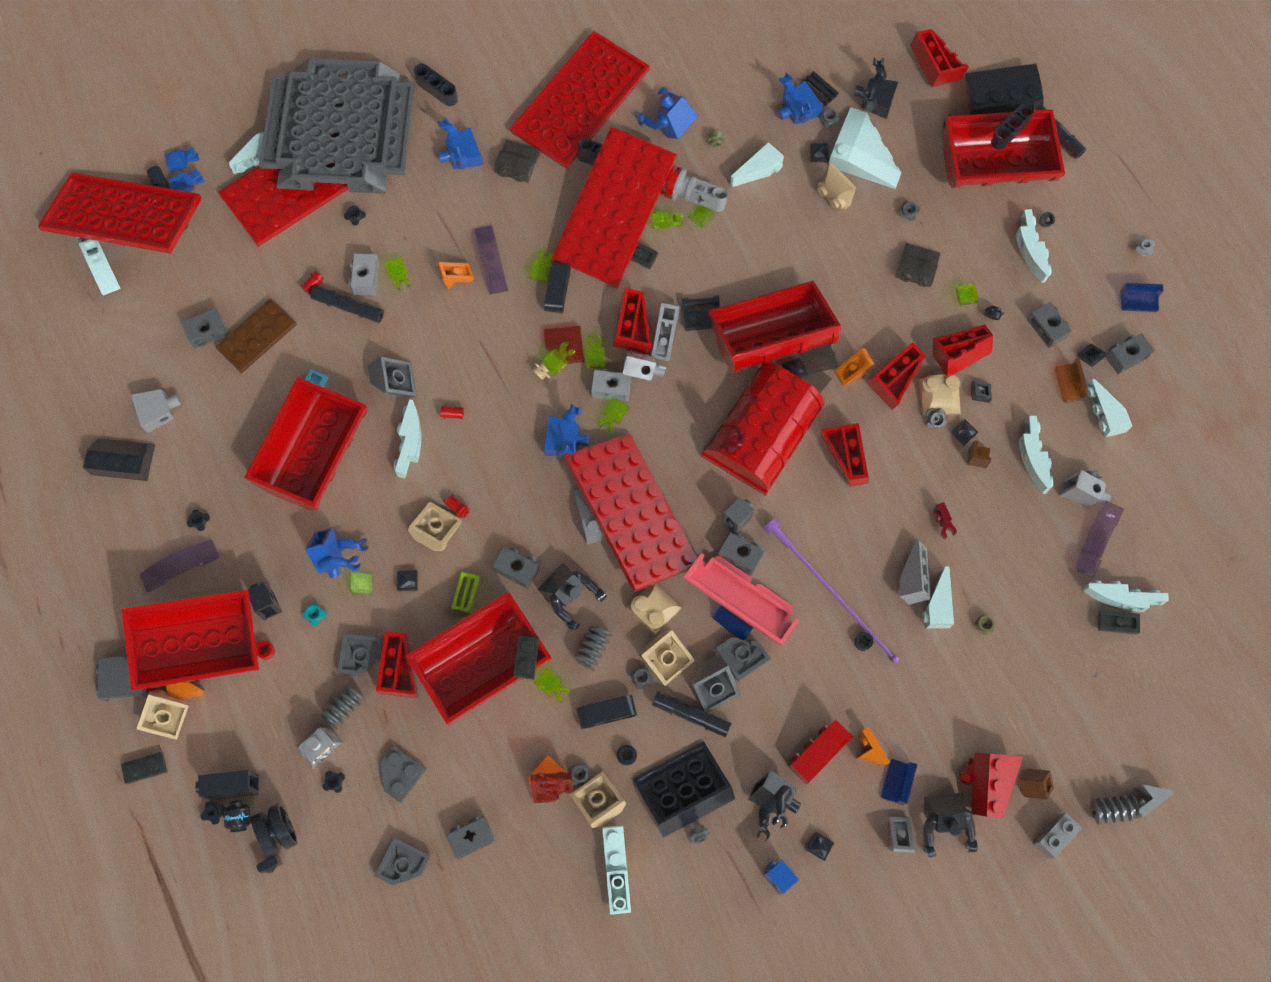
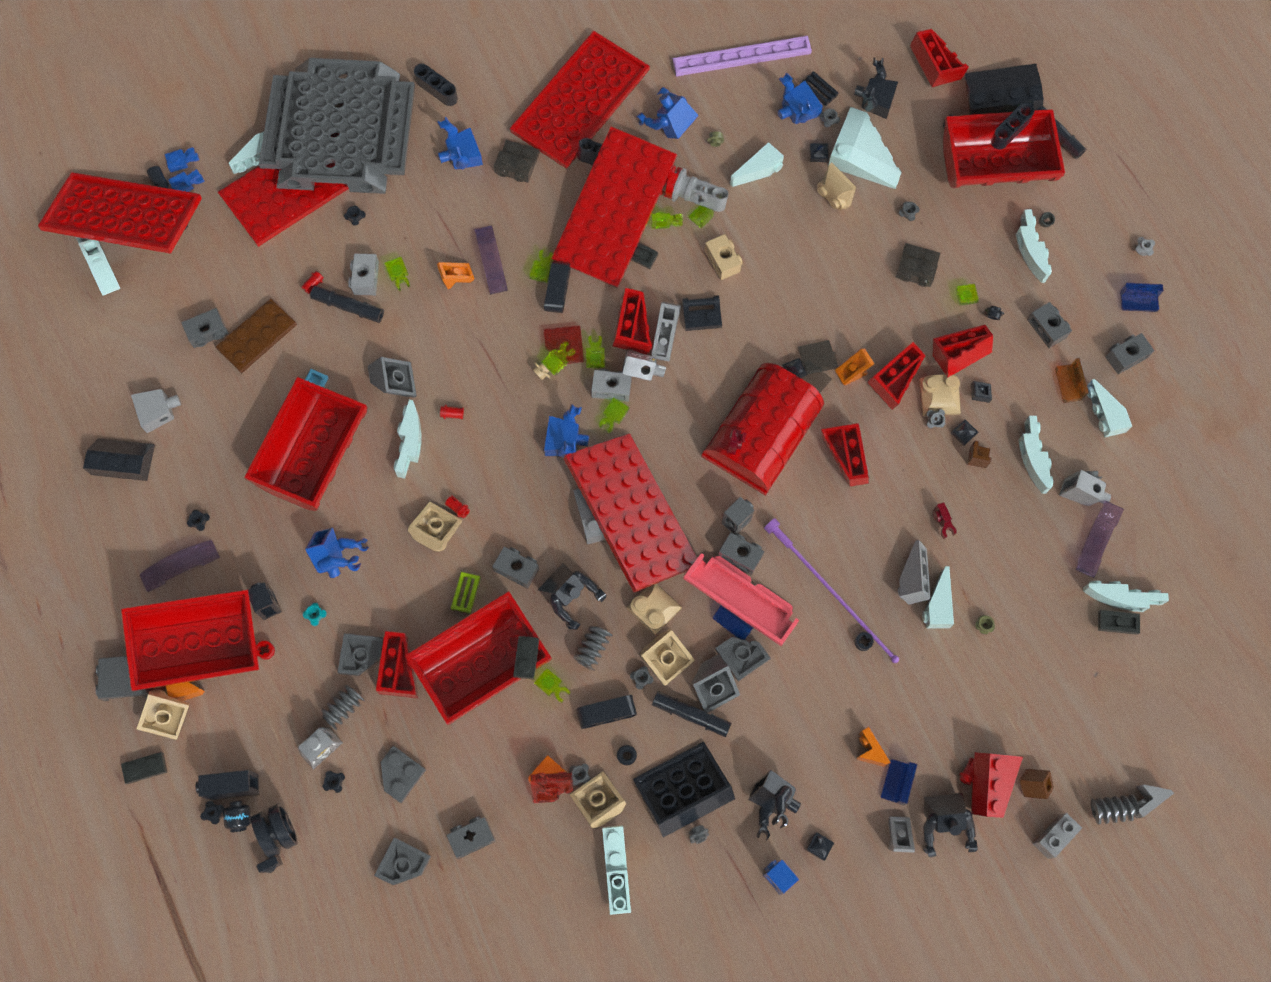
(360, 583): clear neon green slope -> none
(407, 580): black tile -> none
(723, 266): none -> tan brick
(742, 56): none -> lavender tile
(774, 326): red container -> none
(820, 751): red wedge -> none
(1091, 355): black tile -> none

